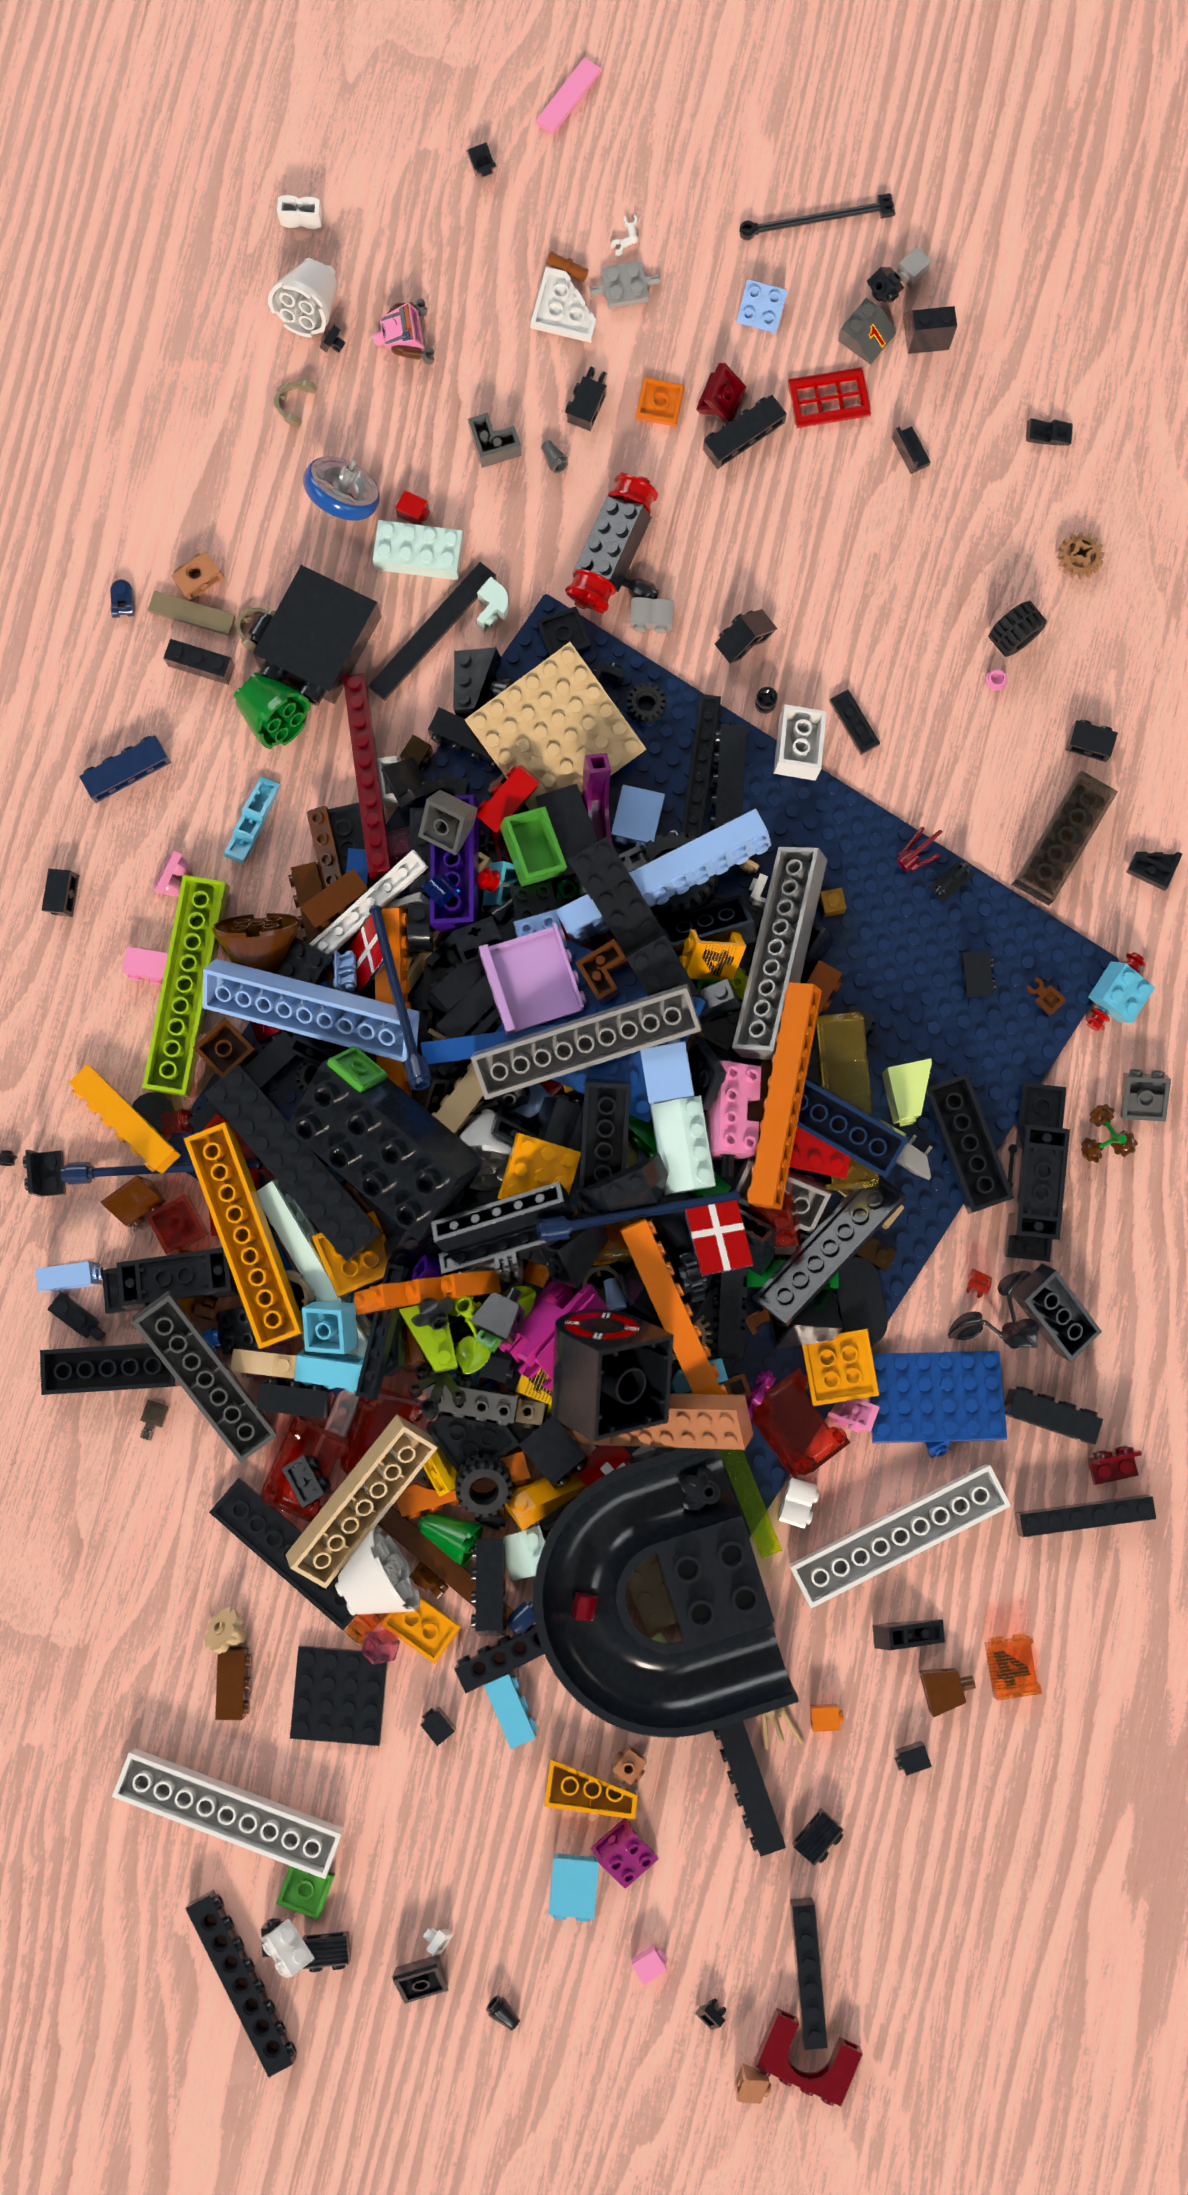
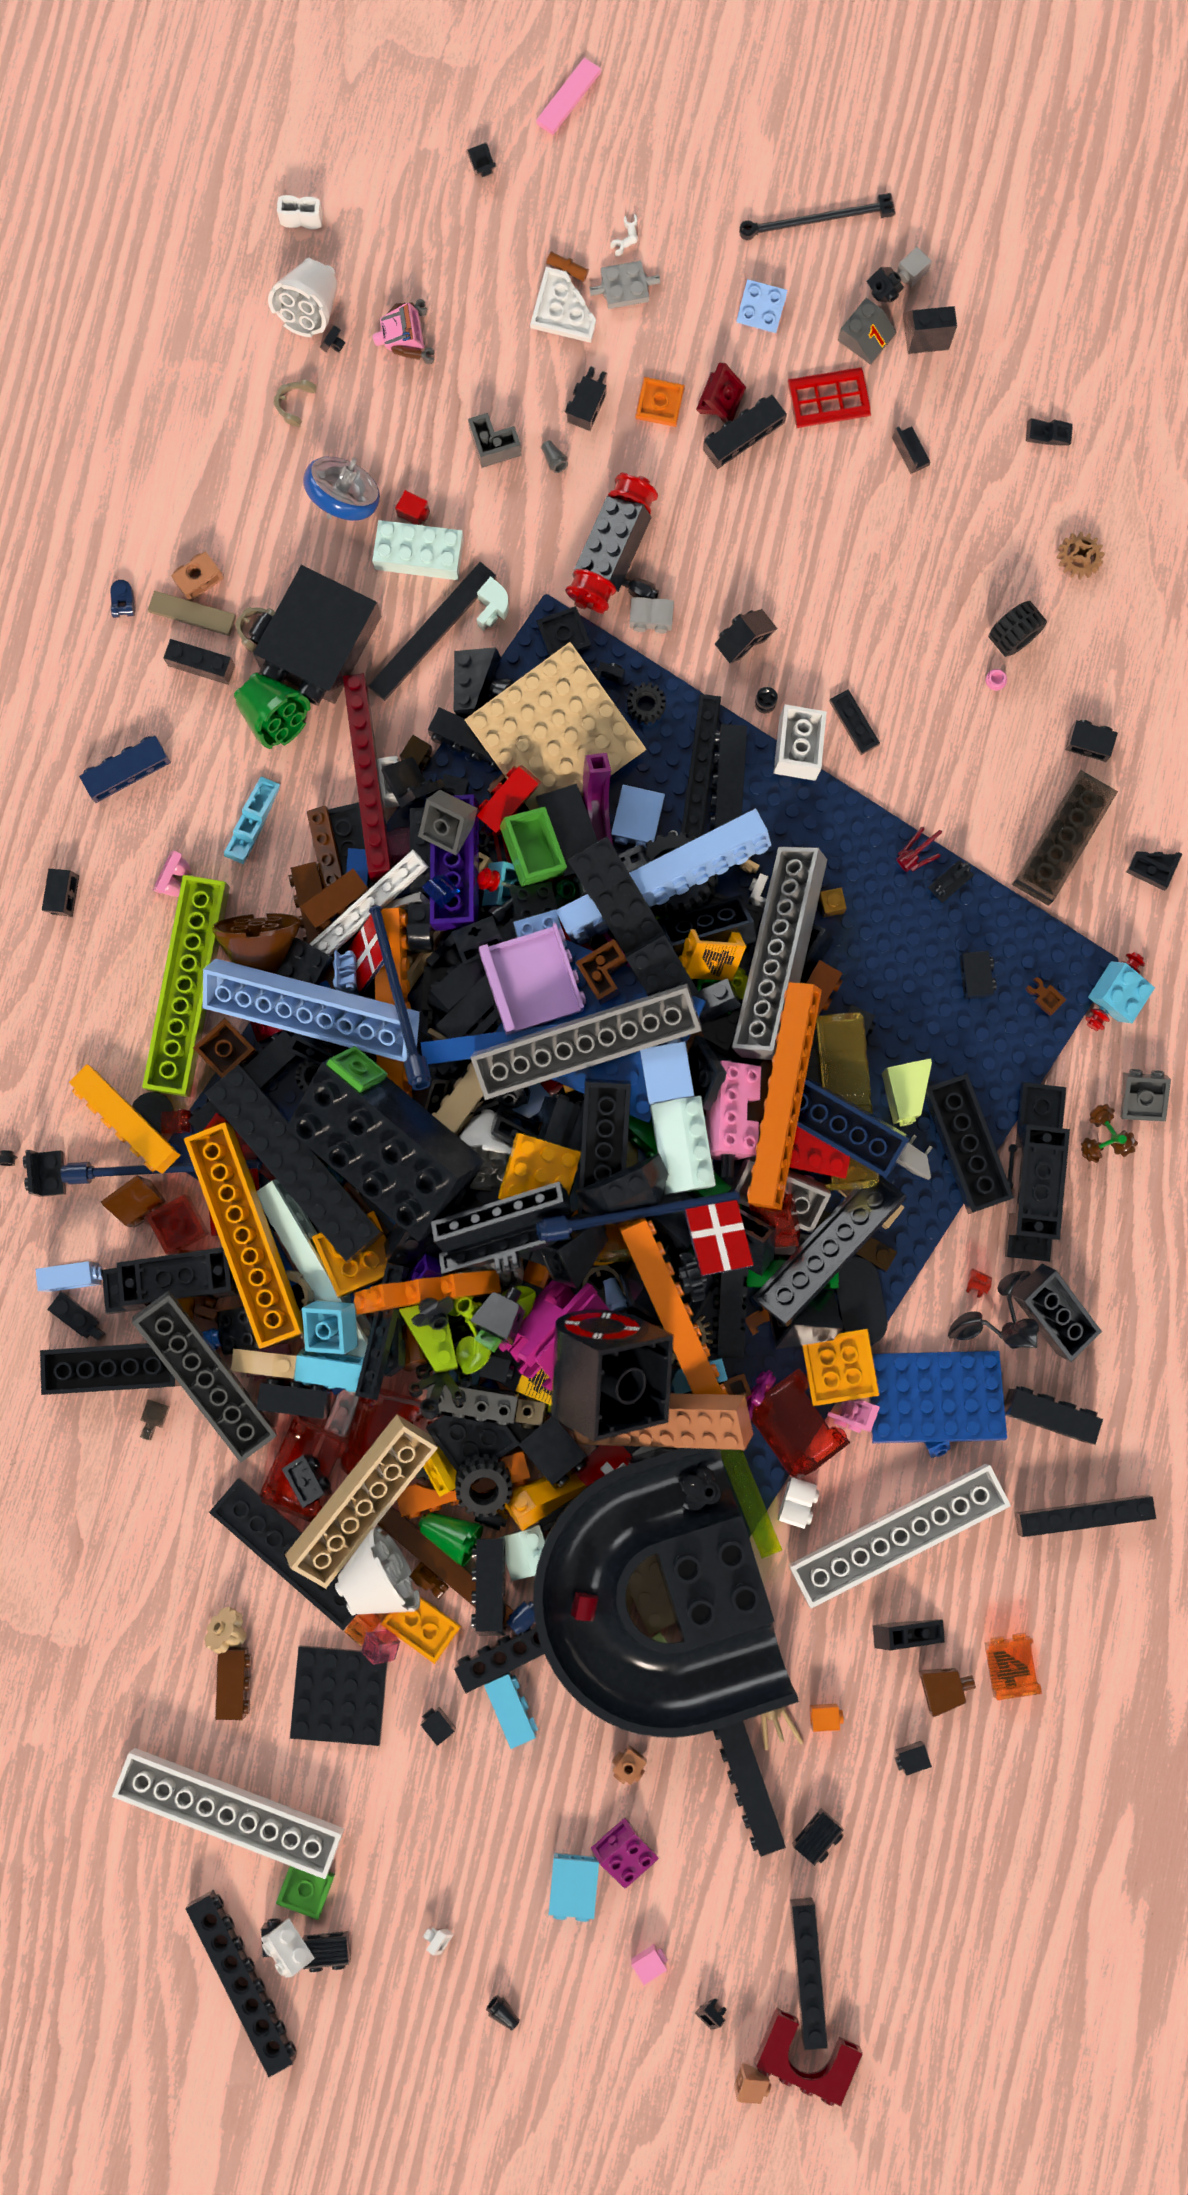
(144, 964): bright pink brick -> none
(420, 1979): black slope -> none
(583, 1792): light orange wedge -> none
(1113, 1466): dark red bracket -> none

